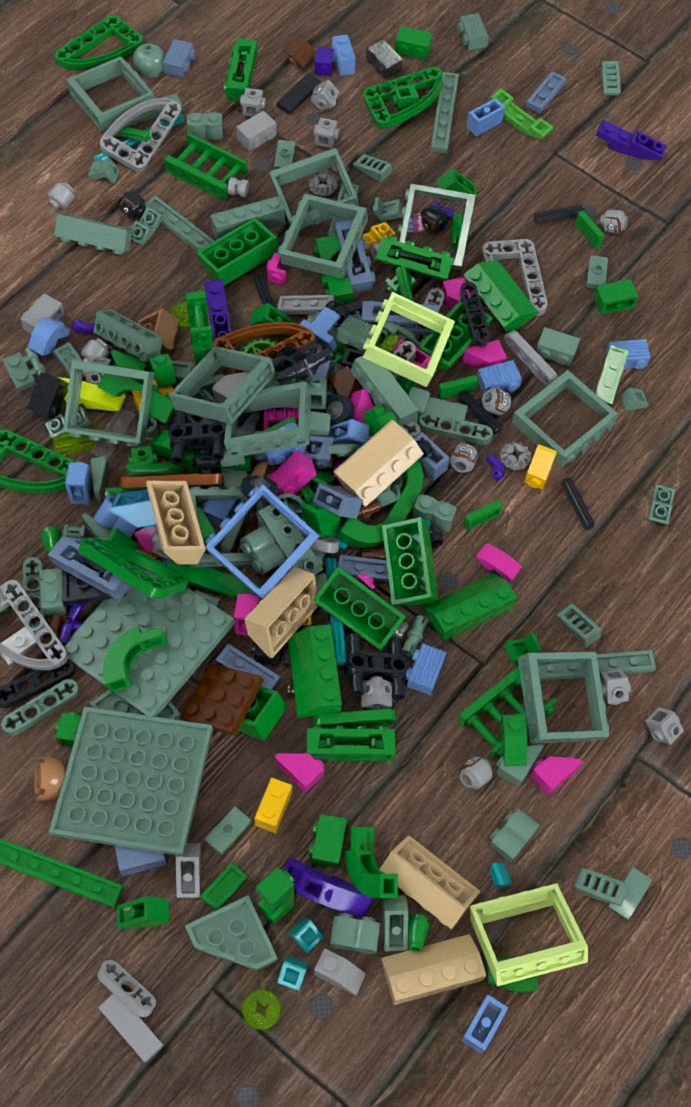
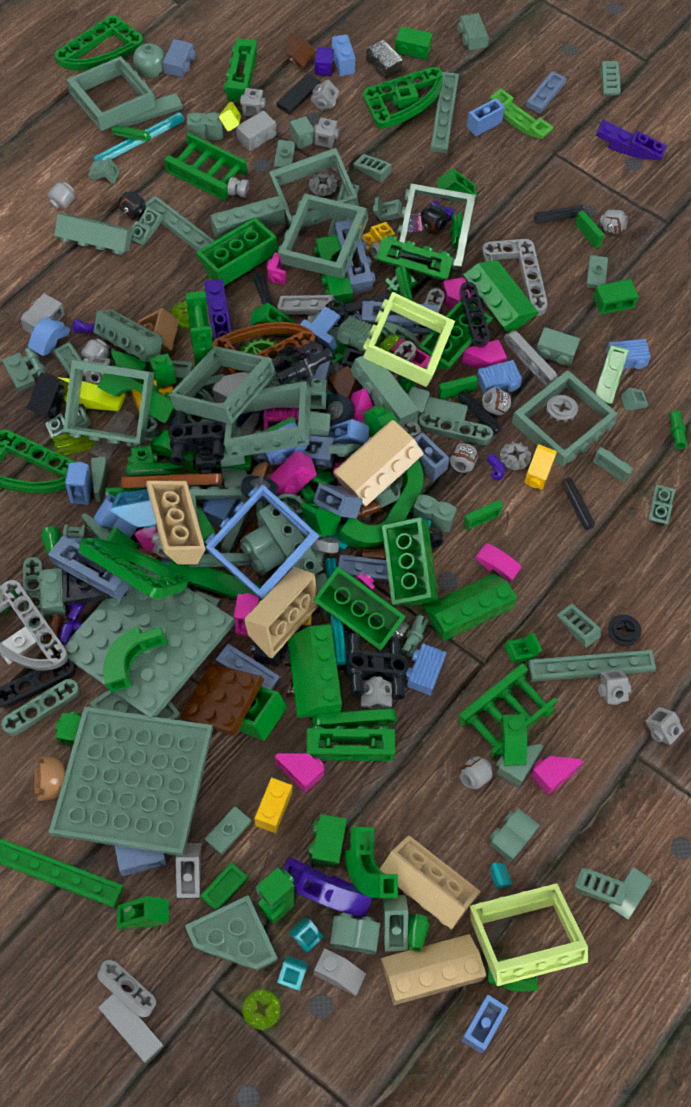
(135, 155): light grey beam -> none
(230, 116): none -> neon yellow slope
(302, 132): none -> sand green brick
(425, 446): black plate -> none
(534, 703): sand green window -> none
(557, 402): none -> light grey gear
(613, 465): none -> sand green plate
(631, 625): none -> black gear
(678, 429): none -> green pin

